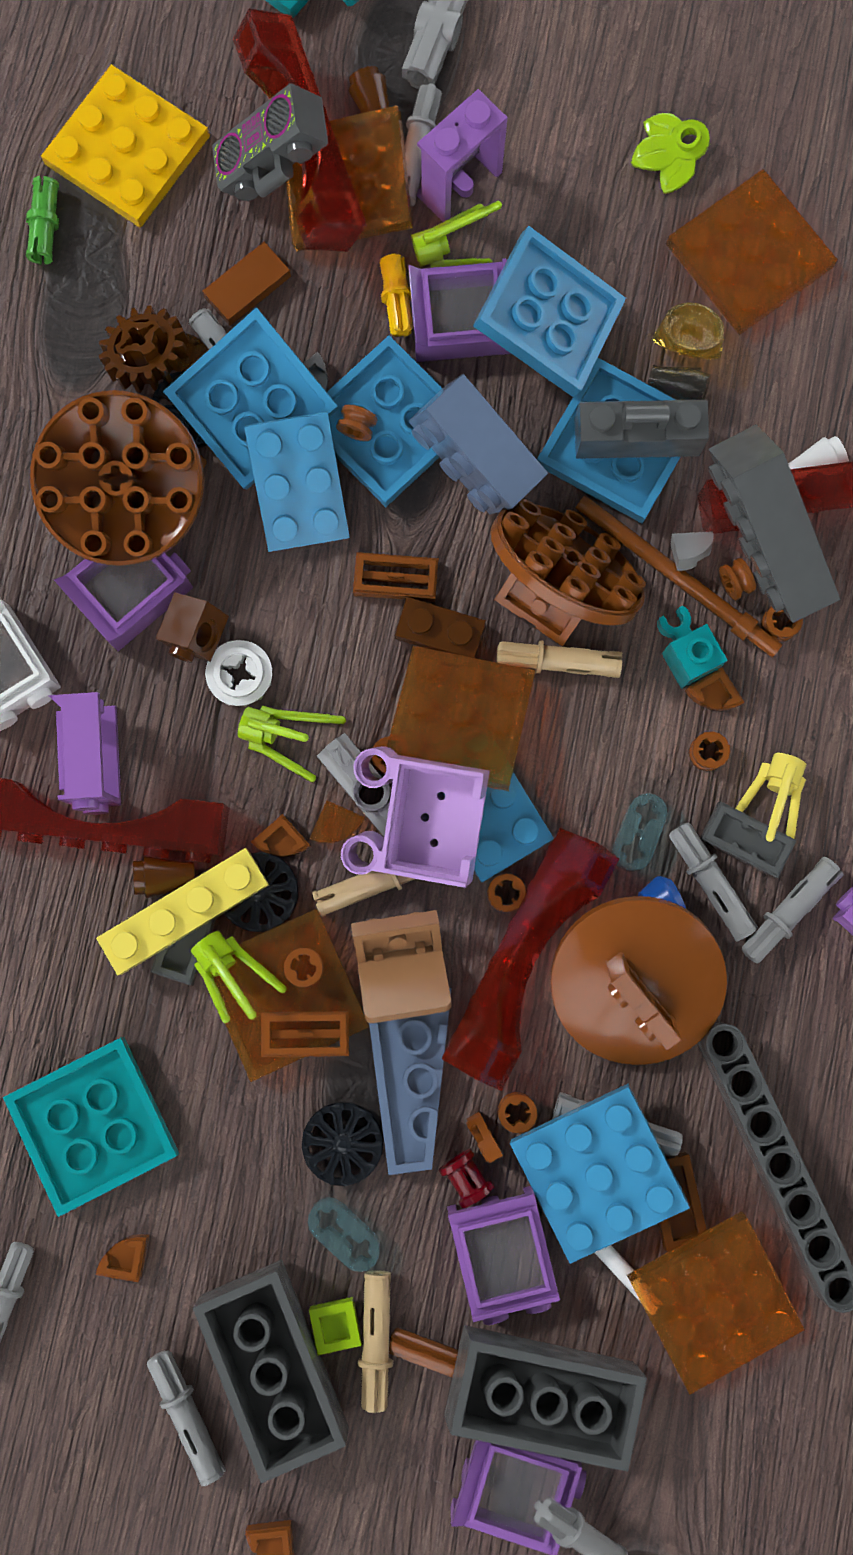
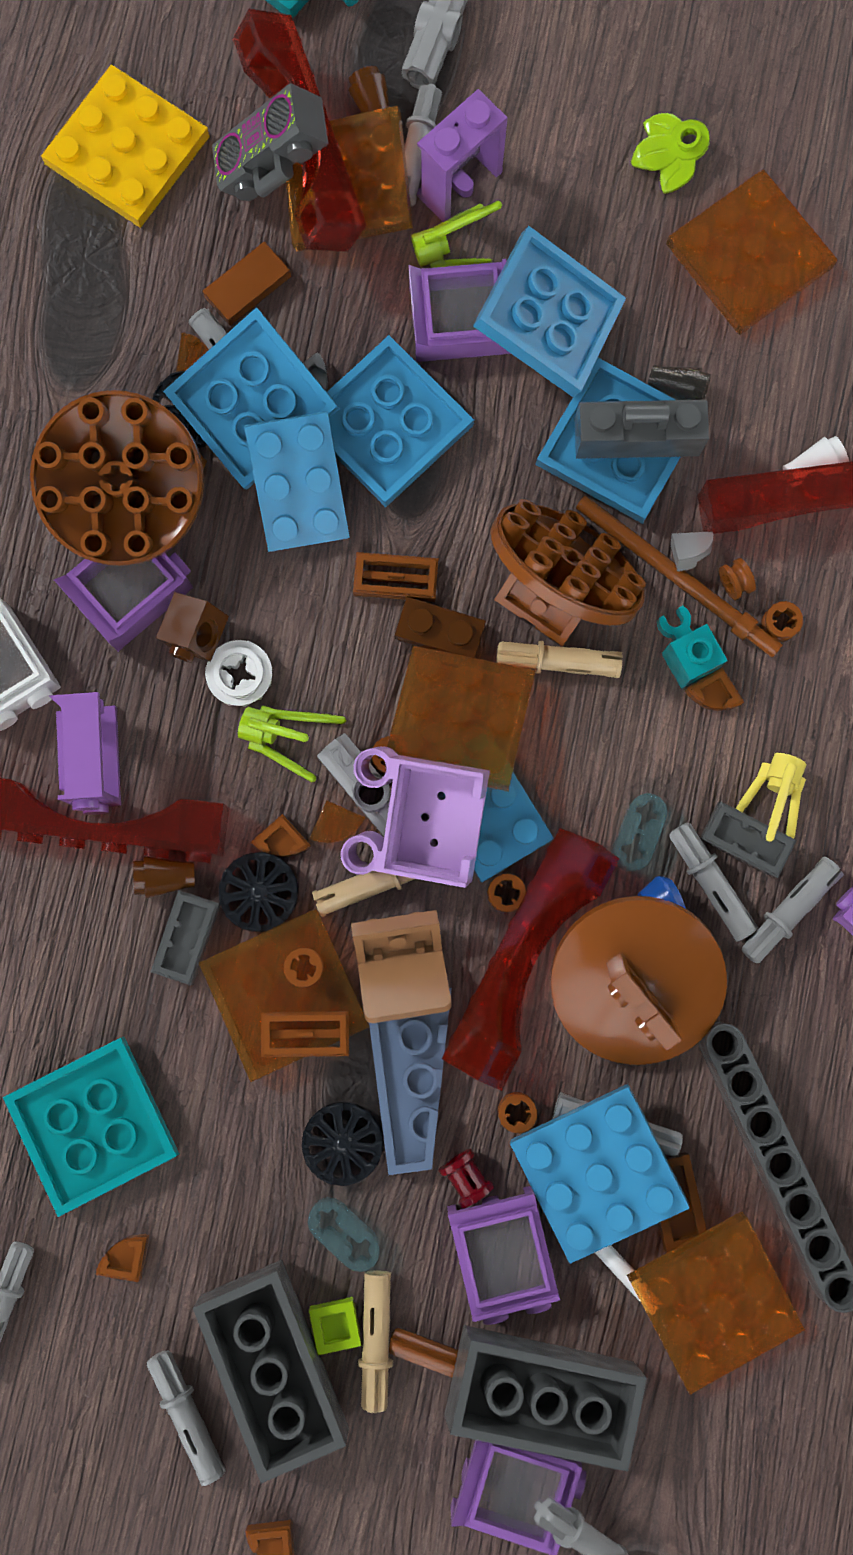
(42, 220): bright green pin -> none
(144, 349): reddish brown gear -> none
(182, 911): light yellow plate -> none
(215, 958): lime plant -> none
(356, 422): dark orange bush -> none
(396, 295): yellow axle -> none
(477, 447): sand blue brick -> none
(484, 1137): dark orange tile -> none
(691, 331): clear yellow piece -> none
(708, 738): dark orange bush -> none
(772, 523): dark grey brick -> none

